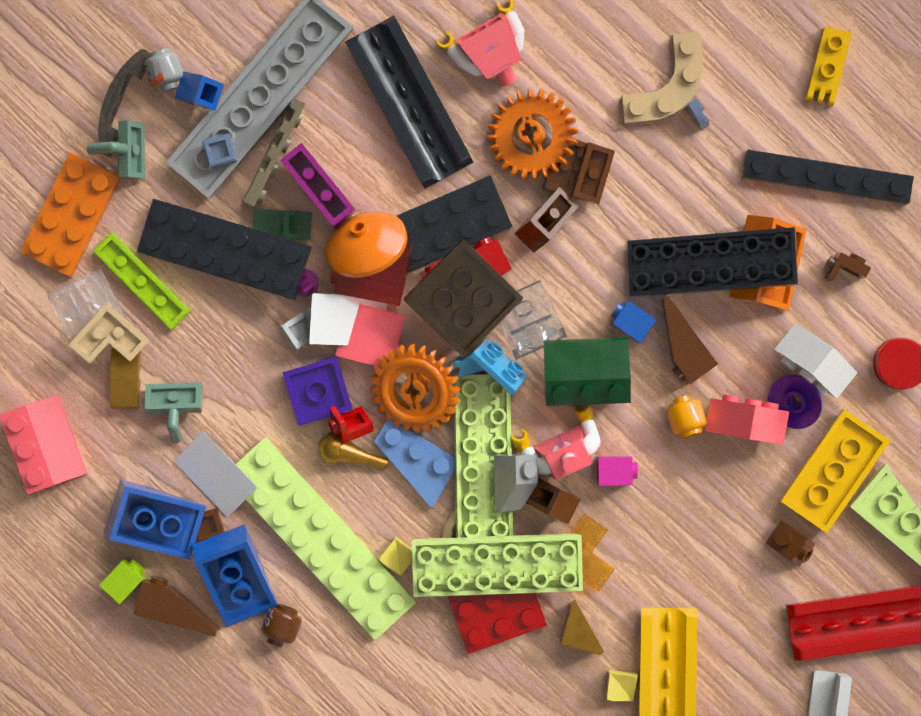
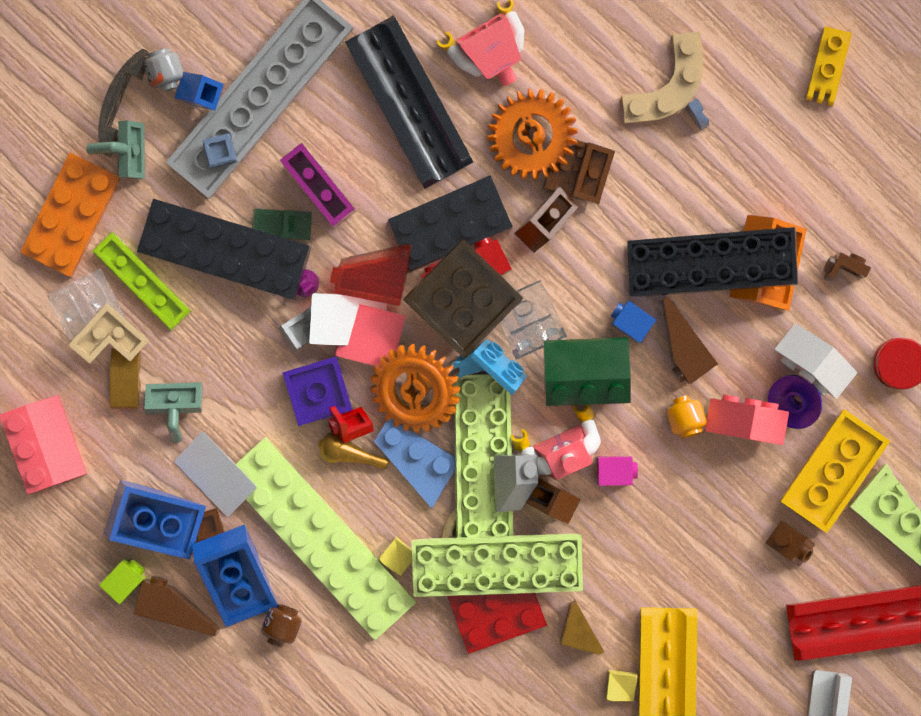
(278, 144): dark tan wing -> none
(366, 244): orange dish -> none
(594, 568): clear yellow plate -> none
(828, 177): black plate -> none

